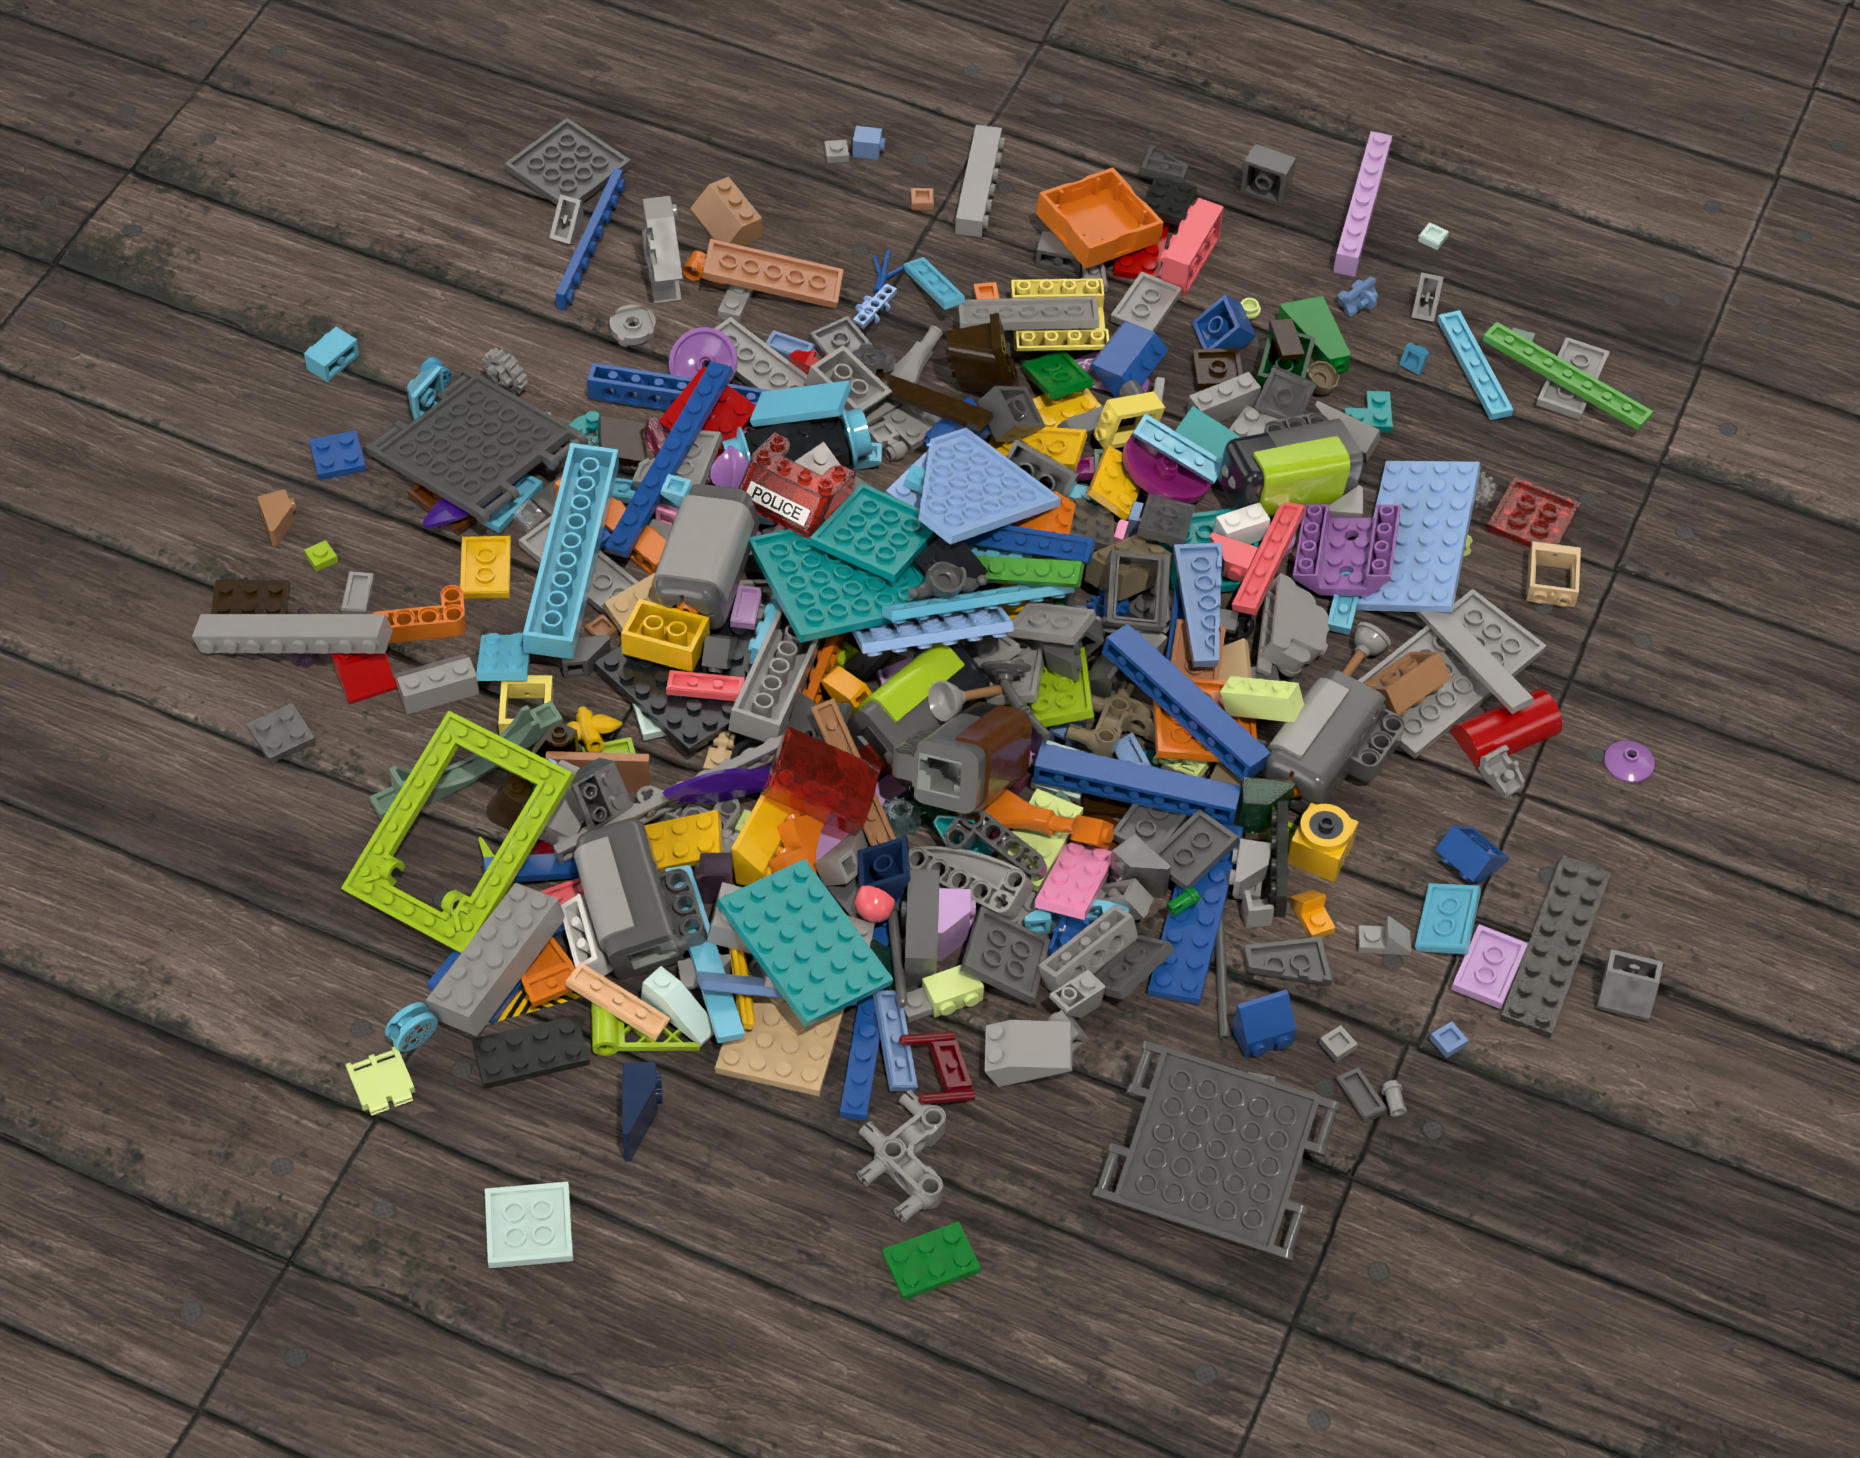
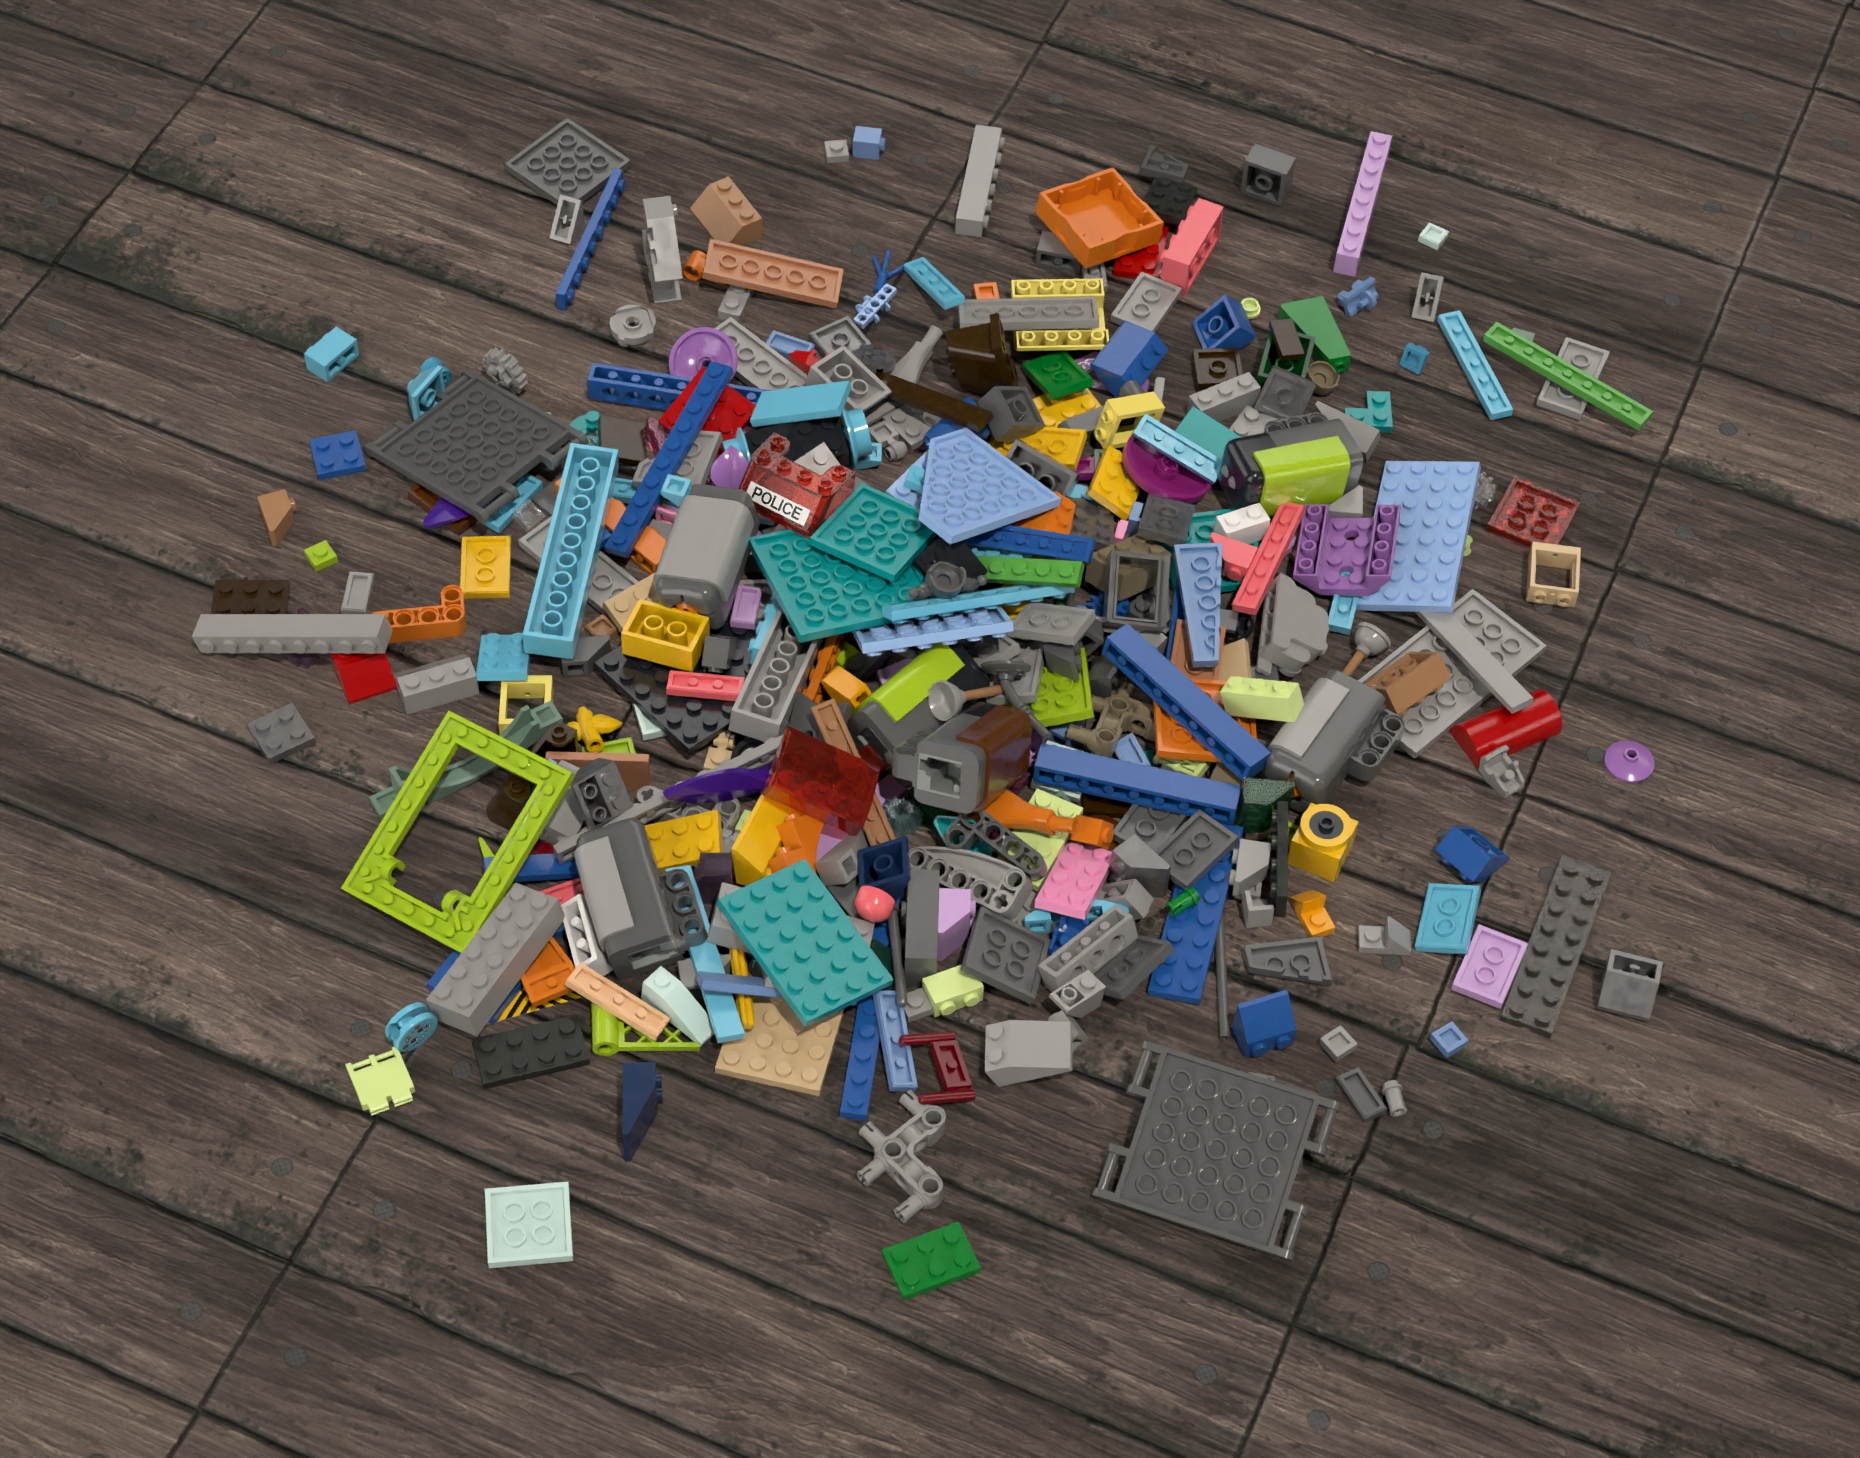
(922, 199): nougat tile -> none

